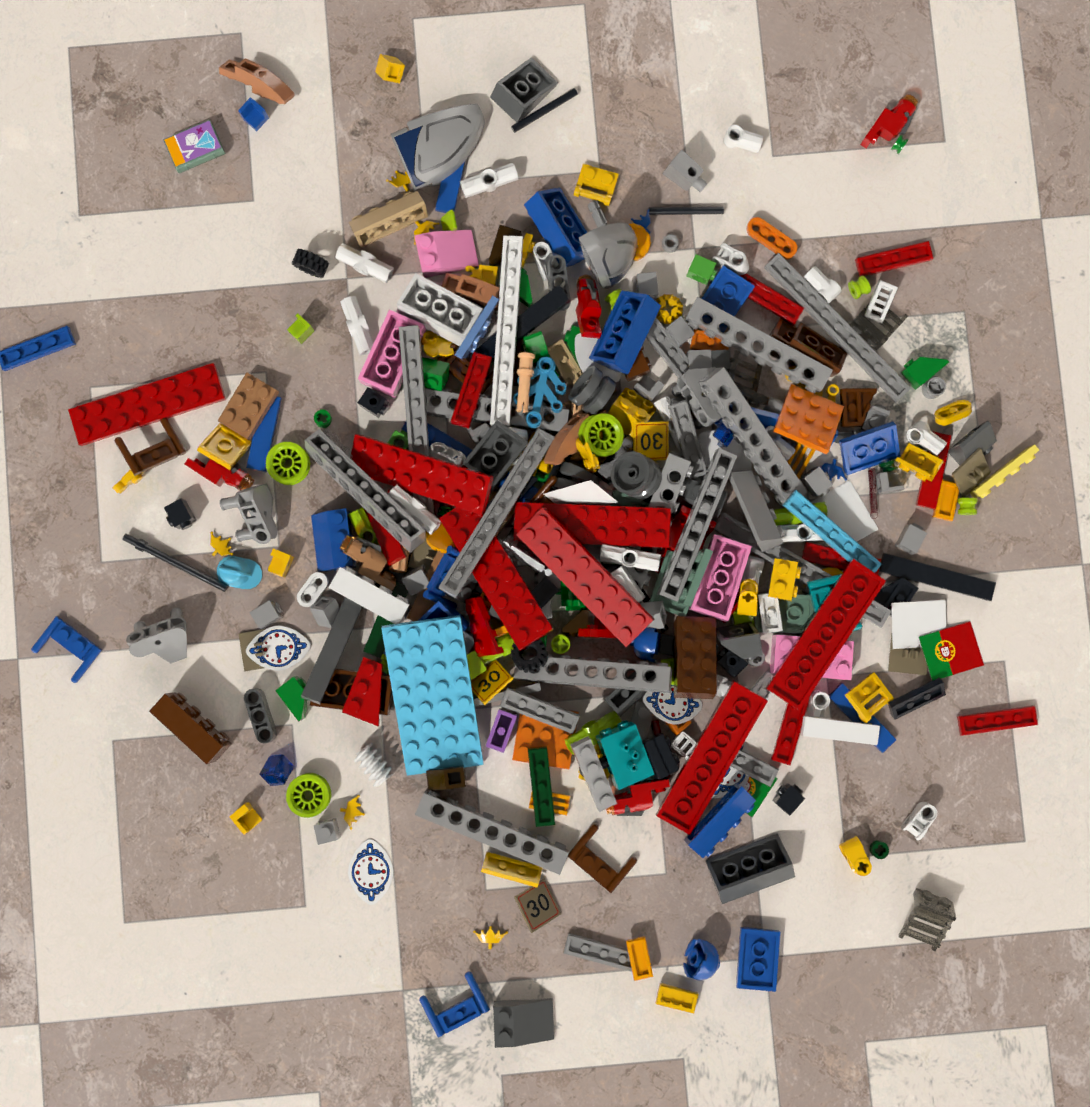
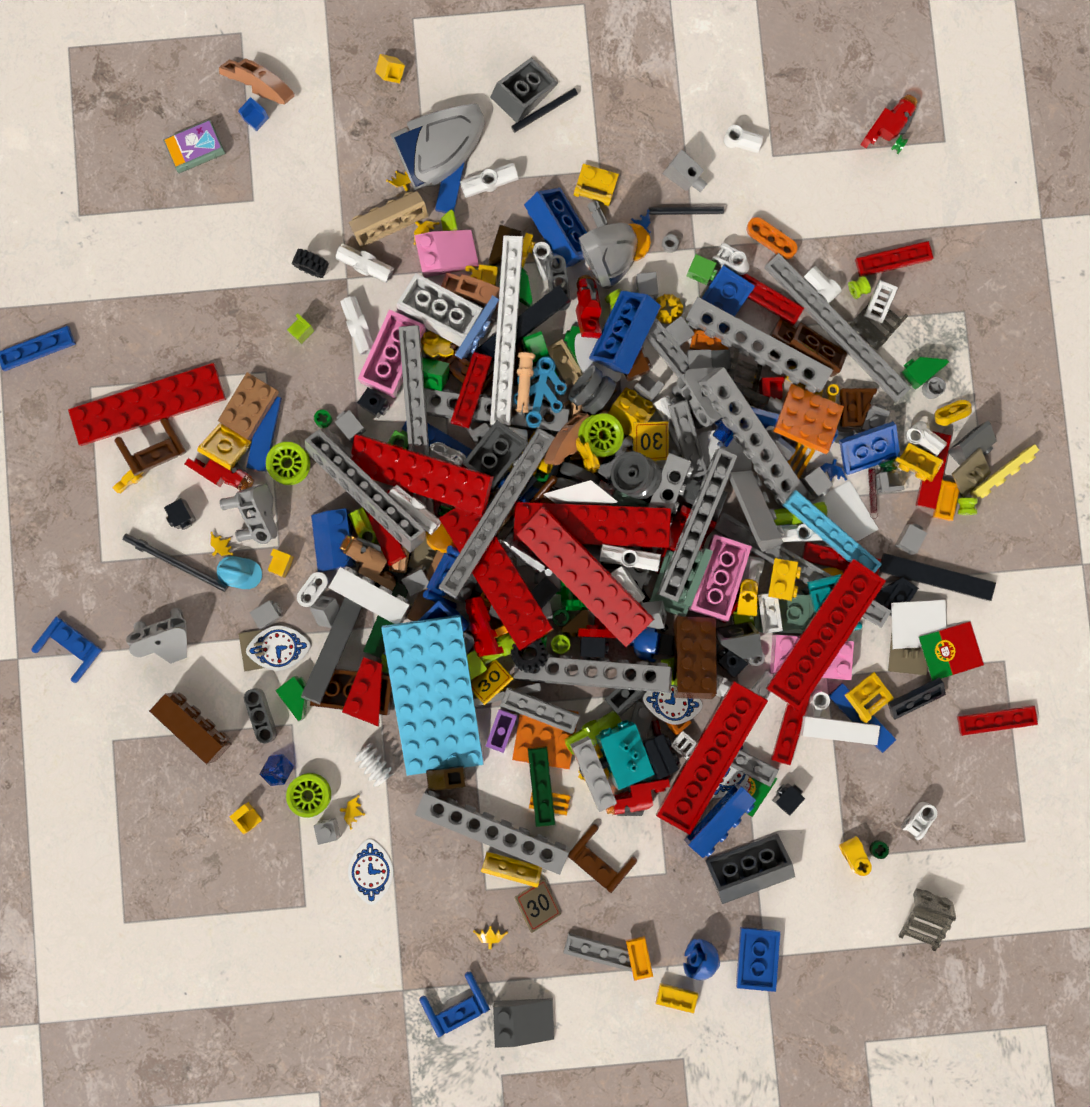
(349, 425): none -> light grey brick
(557, 612): none -> dark green bush
(593, 647): none -> black brick
(771, 387): none -> red panel

